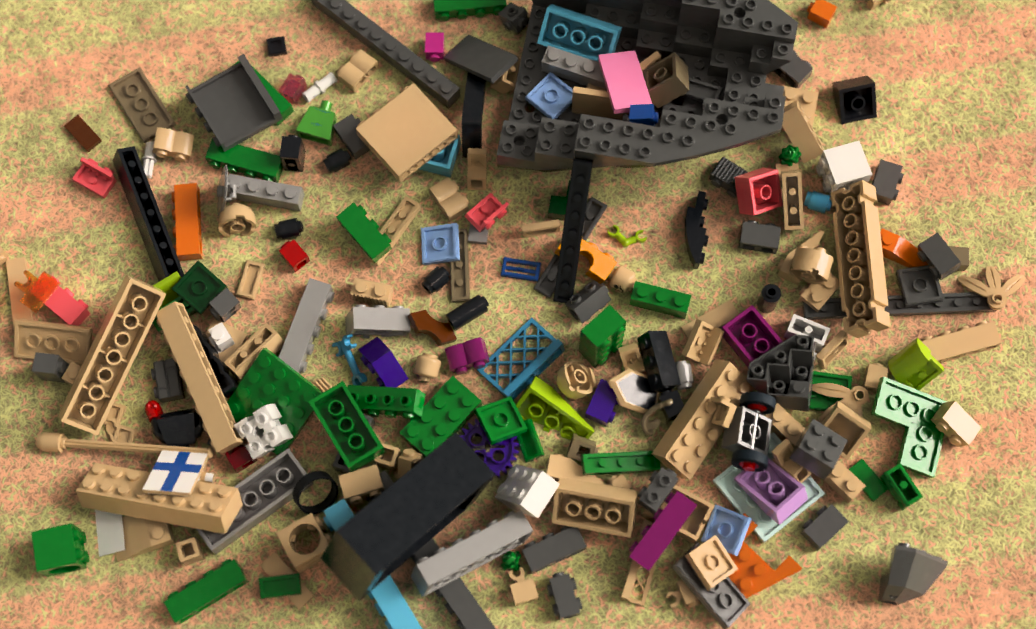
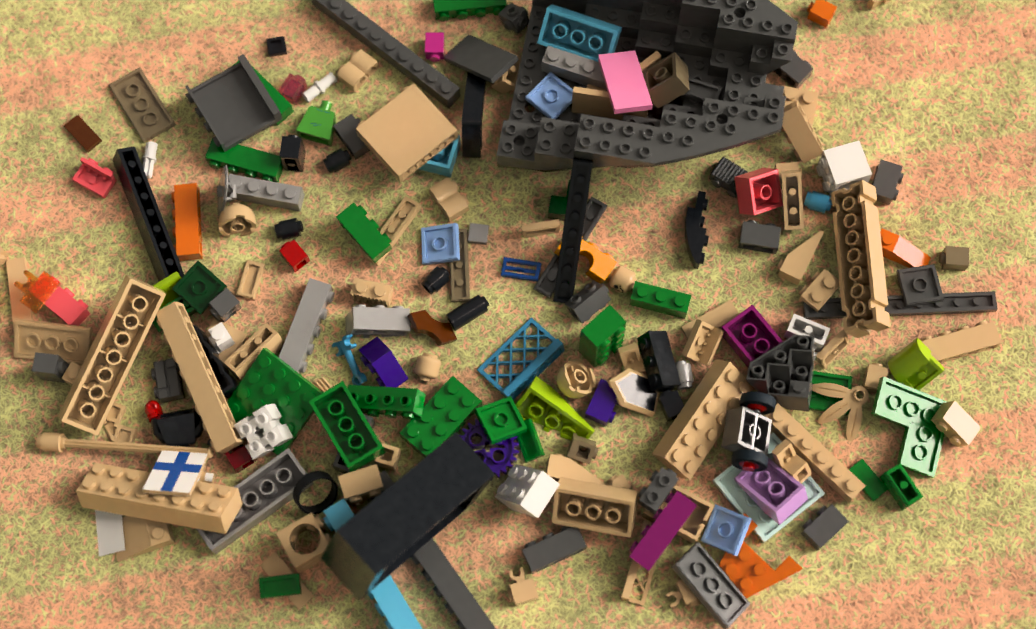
(59, 550): green brick -> none
(173, 144): tan brick -> none
(189, 551): tan brick -> none
(206, 591): green brick -> none
(407, 461): tan brick -> none
(467, 355): magenta brick -> none
(471, 552): light grey brick -> none
(477, 169): tan brick -> none
(485, 212): coral bracket -> none
(511, 561): green plant -> none
(562, 590): dark grey brick -> none
(619, 463): green plate -> none
(626, 241): lime arm -> none
(643, 114): blue brick -> none
(649, 425): dark tan piece -> none
(711, 562): tan plate -> none
(724, 411): tan bracket -> none
(768, 298): black brick -> none
(789, 155): green plant -> none
(811, 264): tan brick -> none
(818, 449): dark grey brick -> none
(848, 425): tan piece -> none
(855, 99): black slope -> none
(909, 574): dark grey brick -> none
(938, 256): dark grey brick -> none
(994, 288): tan plant -> none

